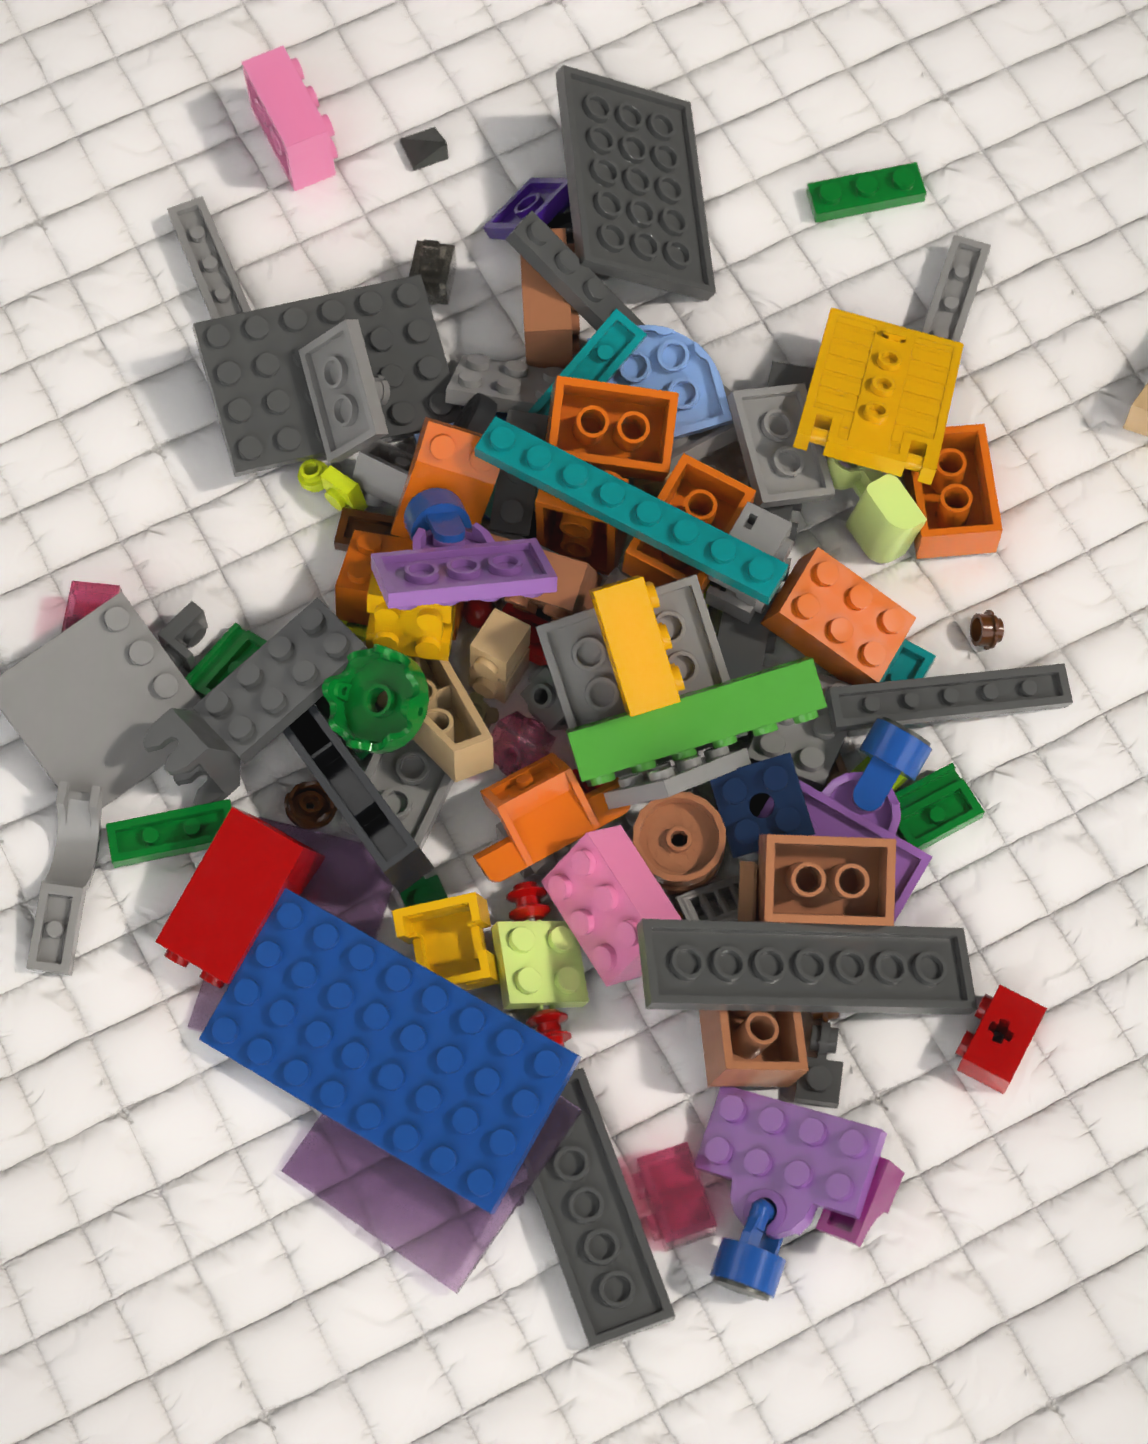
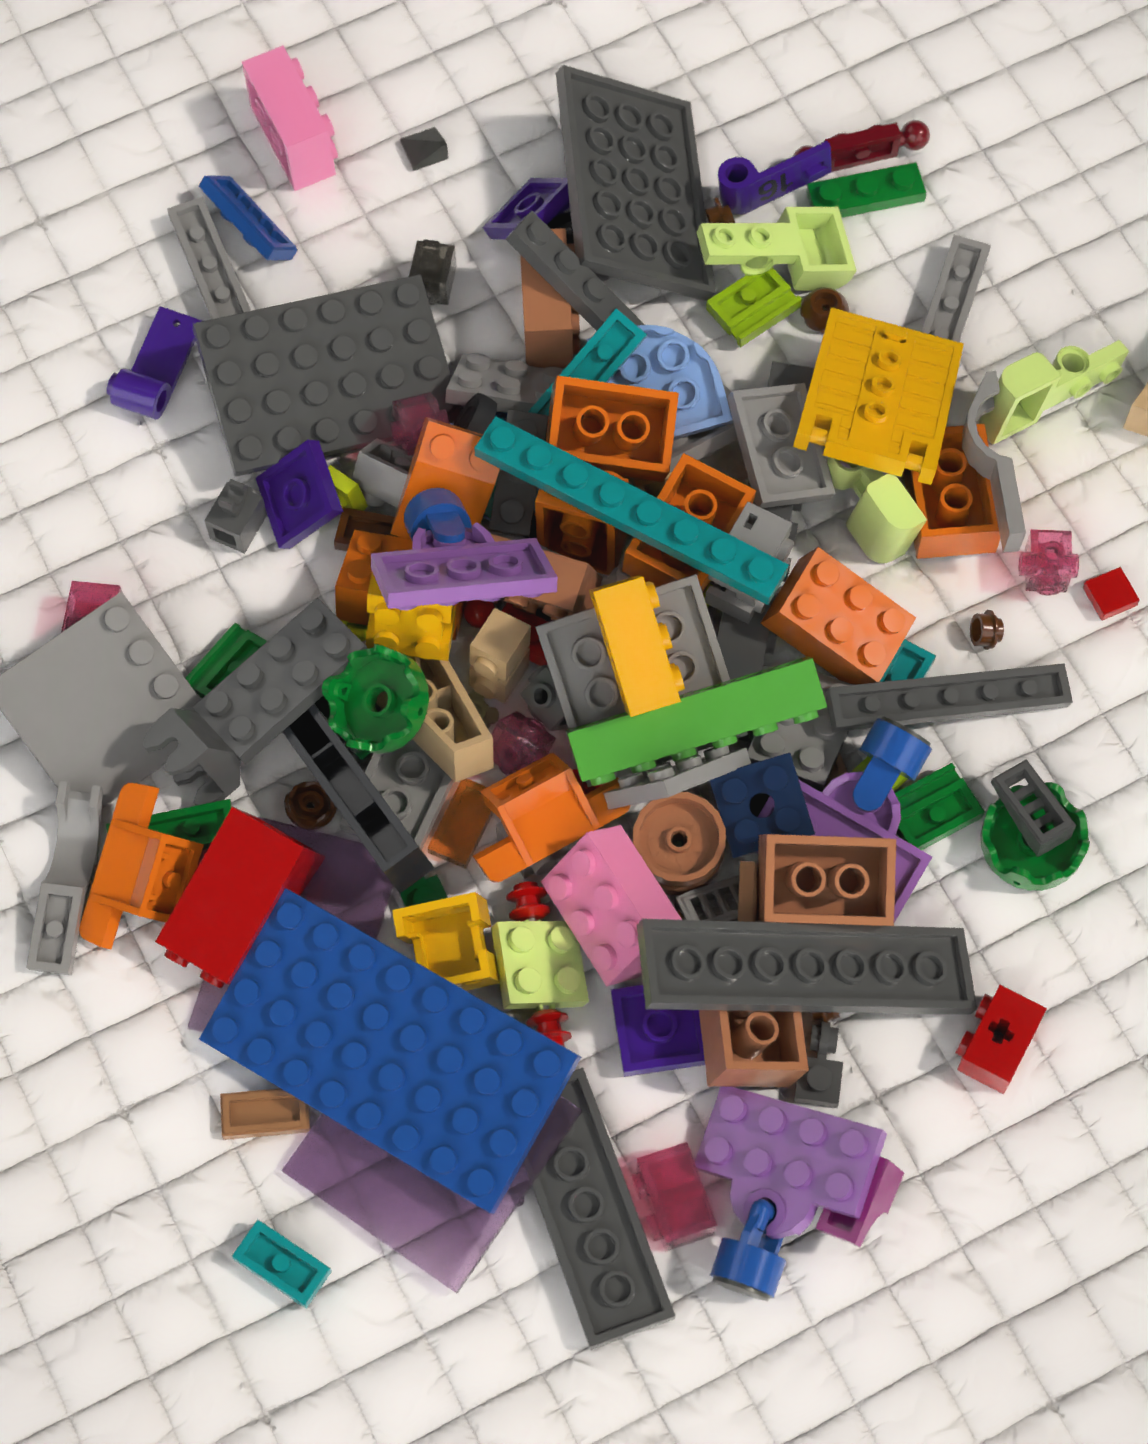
(137, 868): none -> orange plate
(157, 366): none -> dark purple door
(183, 632): dark grey bracket -> none
(236, 516): none -> dark grey brick
(248, 218): none -> blue plate
(262, 1114): none -> medium nougat tile
(281, 1263): none -> teal plate
(299, 494): none -> dark purple plate
(344, 391): light grey plate -> none
(410, 418): none -> clear pink brick
(461, 825): none -> clear orange tile
(654, 1037): none -> dark purple plate
(719, 214): none -> reddish brown plate
(748, 189): none -> dark purple door
(753, 305): none -> lime plate
(803, 238): none -> yellowish green plate
(821, 298): none -> reddish brown plate
(874, 144): none -> dark red plate
(994, 467): none -> light grey piece
(1016, 862): none -> green plate
(1030, 829): none -> dark grey slope
(1037, 385): none -> yellowish green plate
(1048, 561): none -> clear pink brick
(1111, 593): none -> red tile

